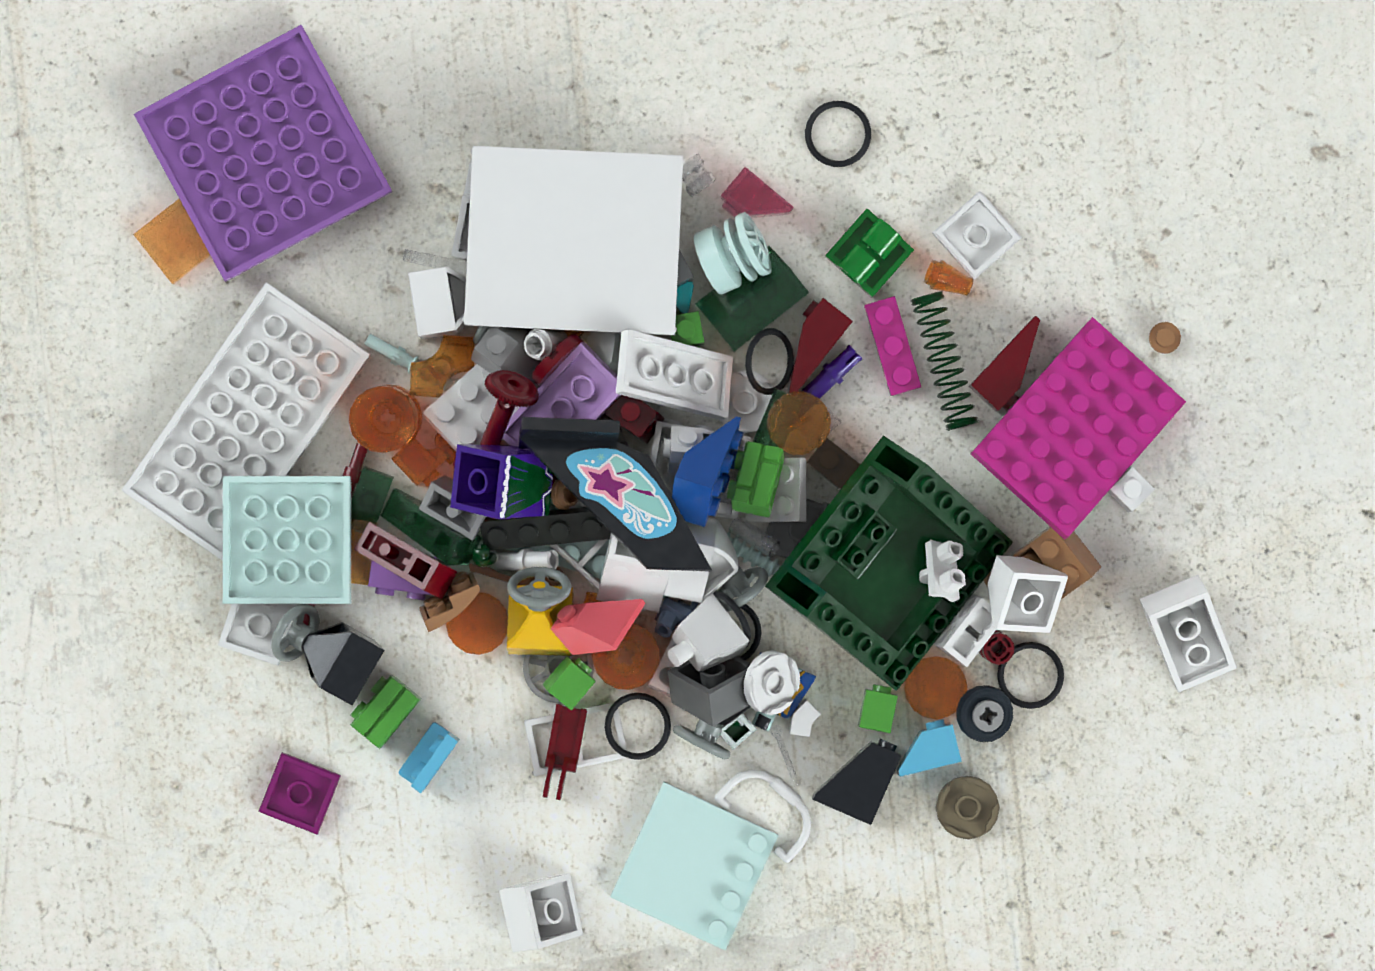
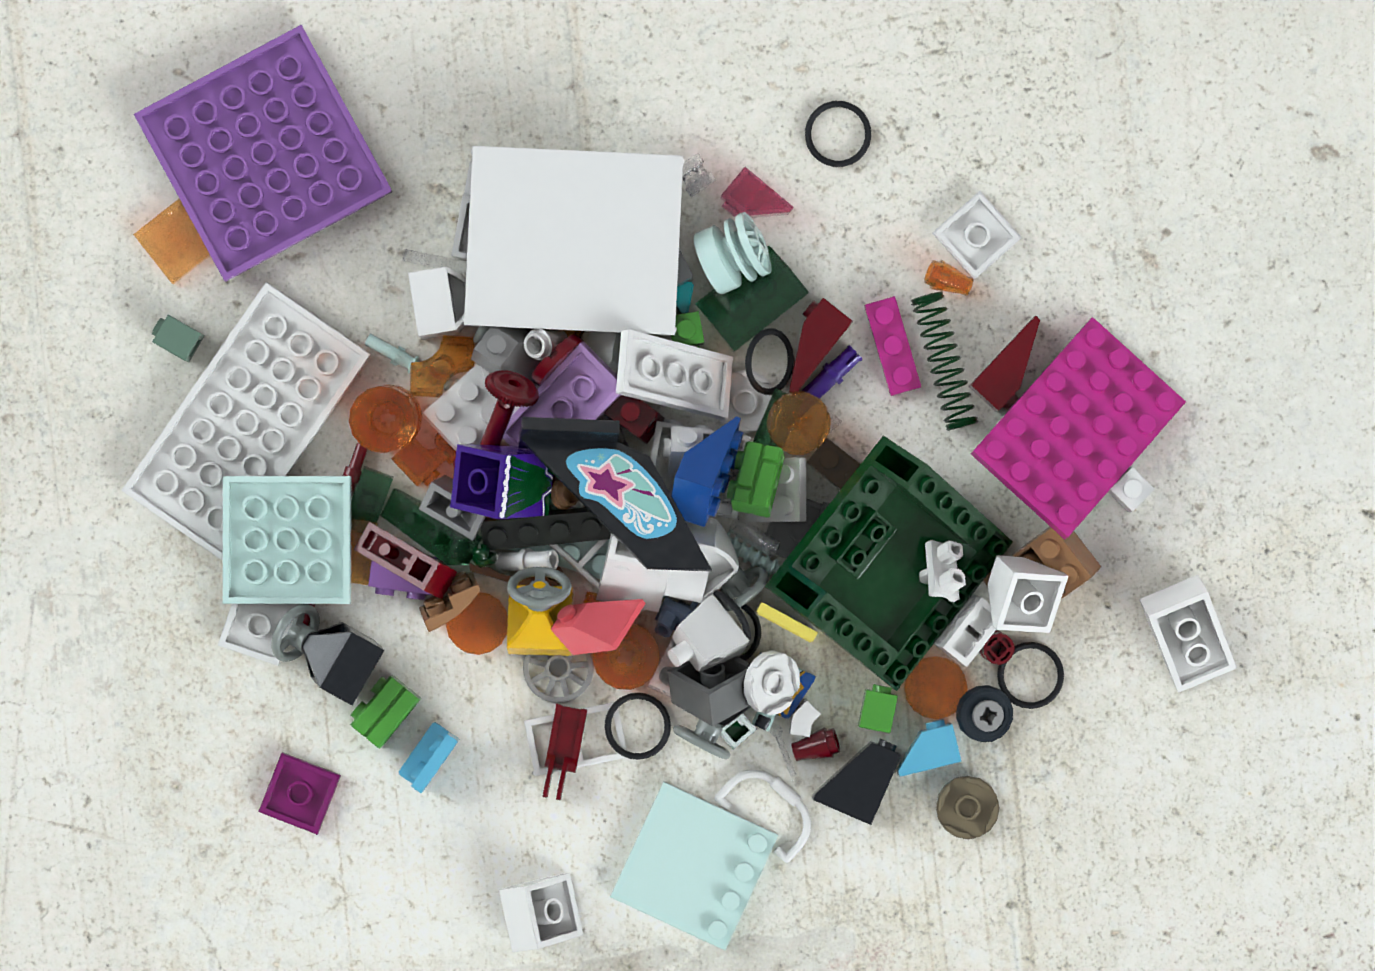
(177, 337): none -> sand green brick
(570, 681): bright green brick -> none
(786, 622): none -> light yellow tile
(819, 745): none -> dark red cone
(869, 252): green plate -> none
(1164, 337): medium nougat plate -> none

